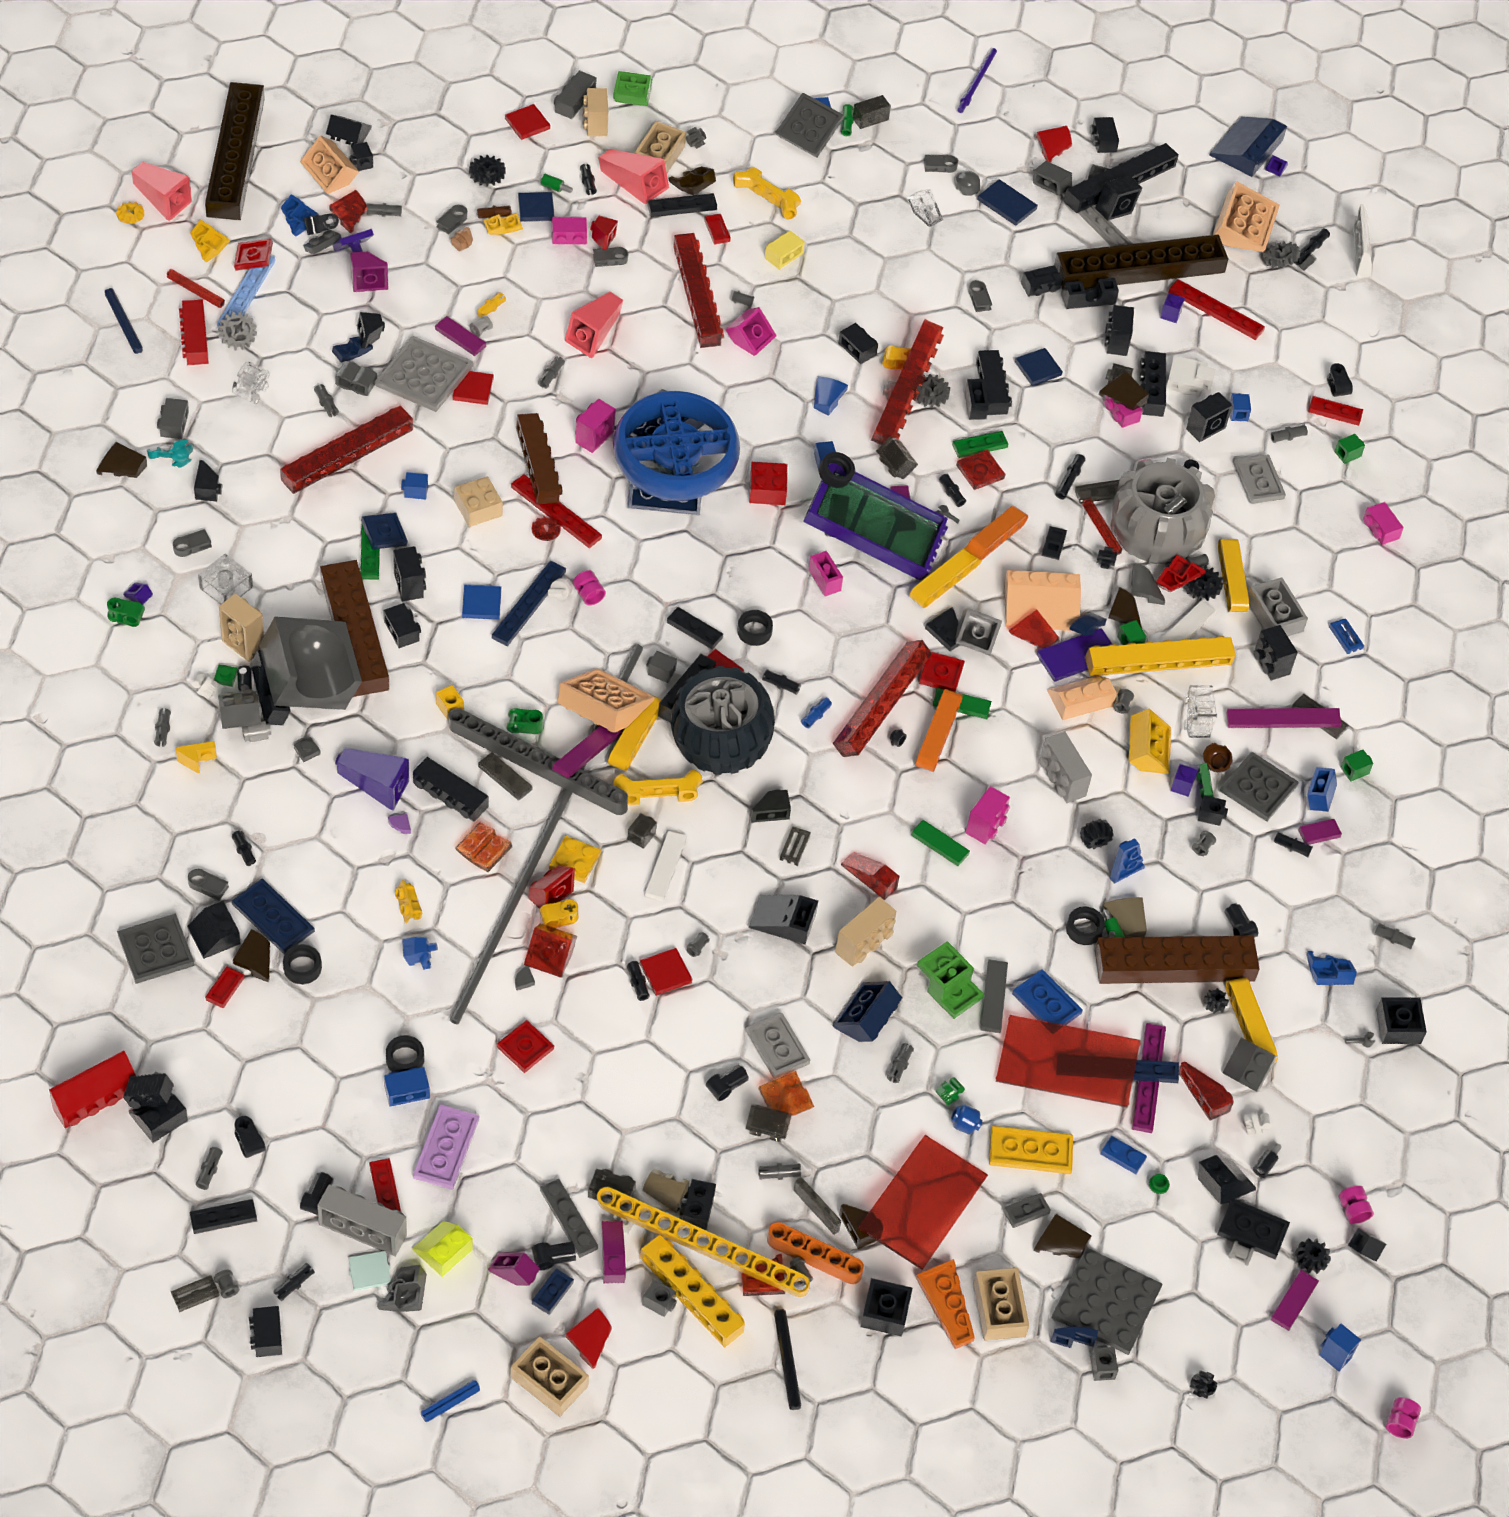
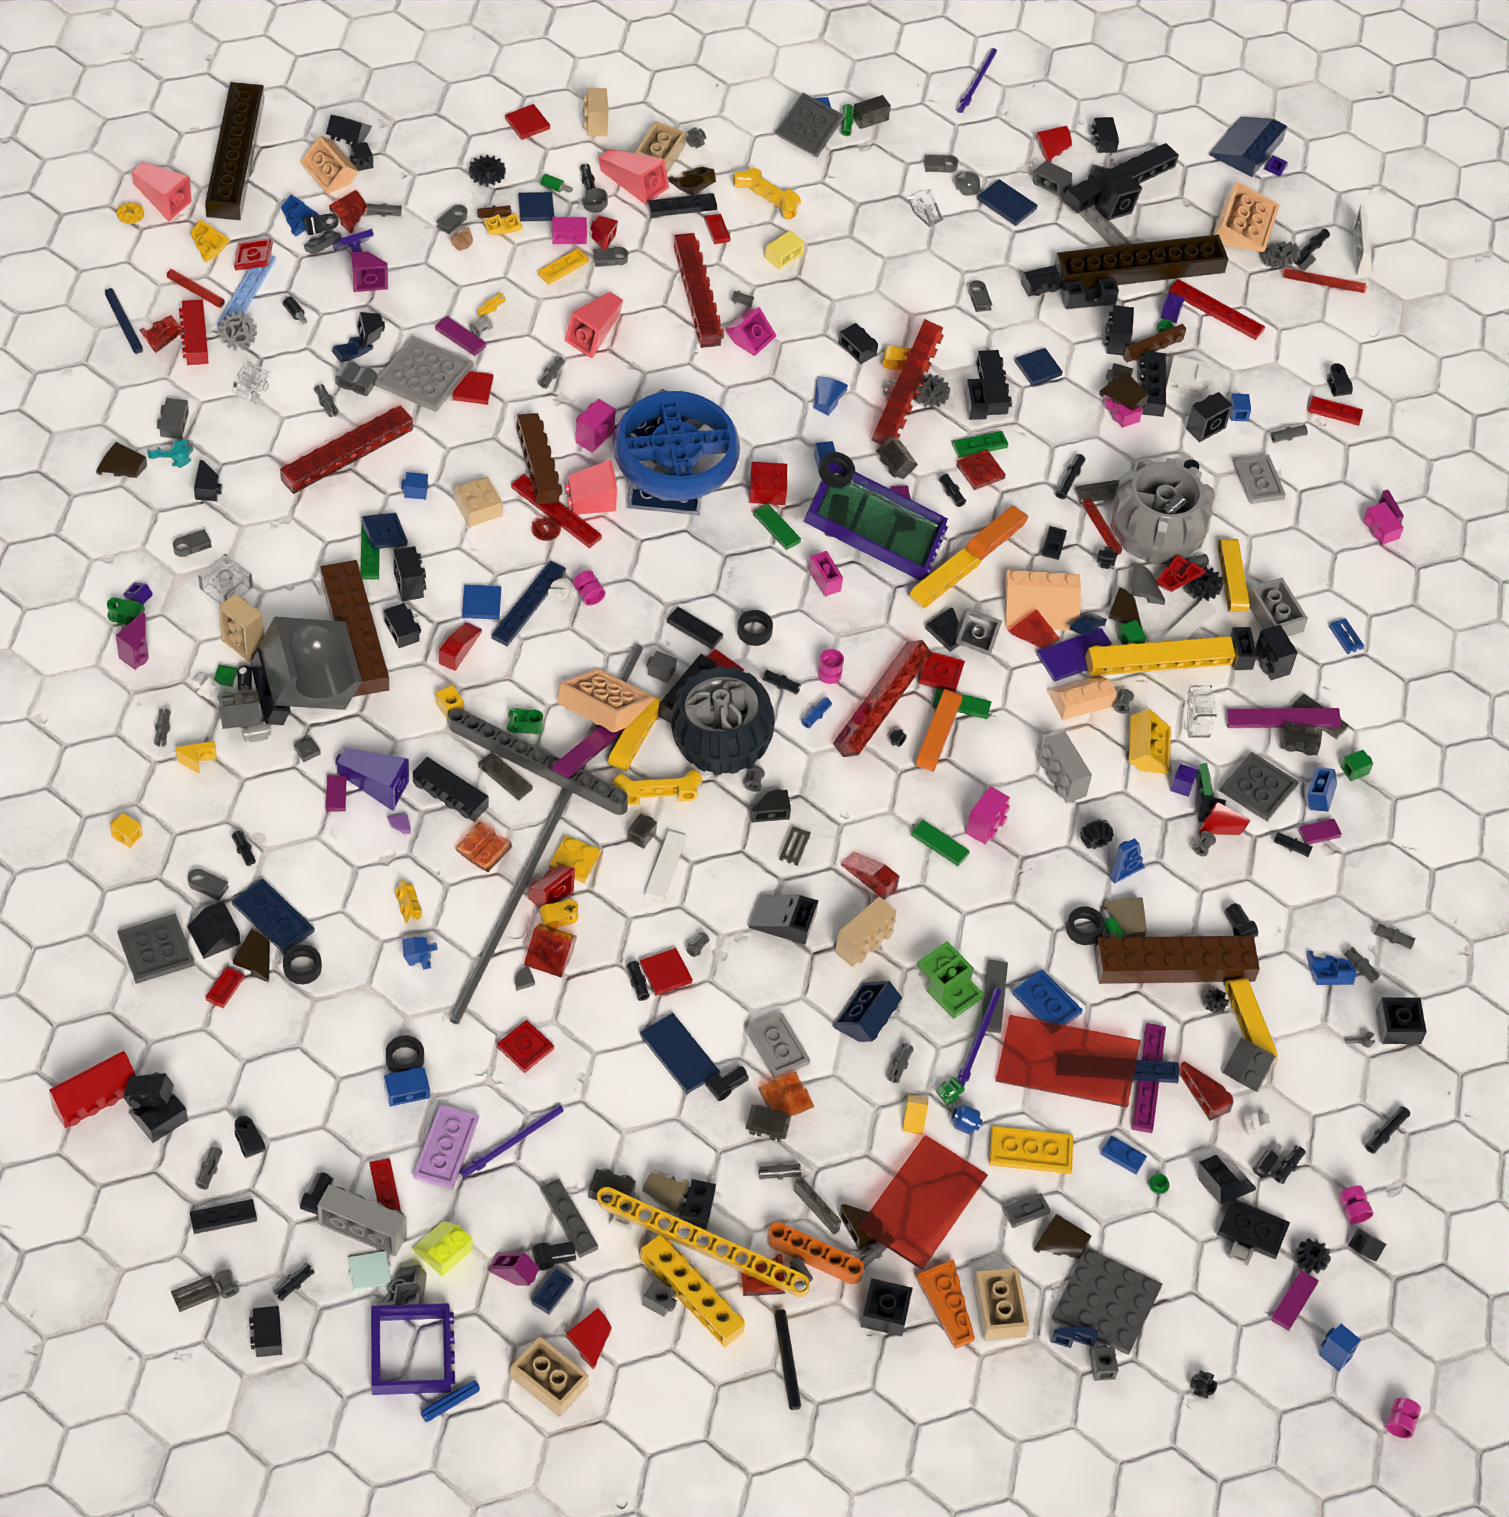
(126, 830): none -> yellow brick
(134, 642): none -> magenta slope
(162, 333): none -> clear red slope
(294, 309): none -> black piece
(336, 793): none -> magenta tile
(411, 1312): none -> dark purple window
(458, 645): none -> red slope
(480, 1162): none -> dark purple bar
(563, 266): none -> yellow tile
(571, 97): dark grey brick -> none
(592, 489): none -> coral slope
(595, 200): none -> dark grey hair
(613, 1252): magenta slope -> none
(632, 88): bright green bracket -> none
(679, 1053): none -> dark blue tile
(754, 778): none -> dark grey bush
(777, 526): none -> green tile
(830, 666): none -> dark pink wheel
(873, 1252): none -> dark grey pin
(915, 1114): none -> yellow slope
(944, 511): dark grey hand -> none
(964, 1073): none -> dark purple bar
(1154, 343): none -> reddish brown plate
(1164, 325): none -> green plate
(1217, 757): reddish brown hair -> none
(1224, 821): none -> red slope
(1244, 648): none -> black brick
(1289, 1164): none -> black pin
(1301, 738): none -> clear smoke brick
(1325, 280): none -> clear red axle
(1349, 448): green brick -> none
(1362, 965): none -> dark grey pin
(1382, 1135): none -> black pin
(1387, 497): none -> magenta tile

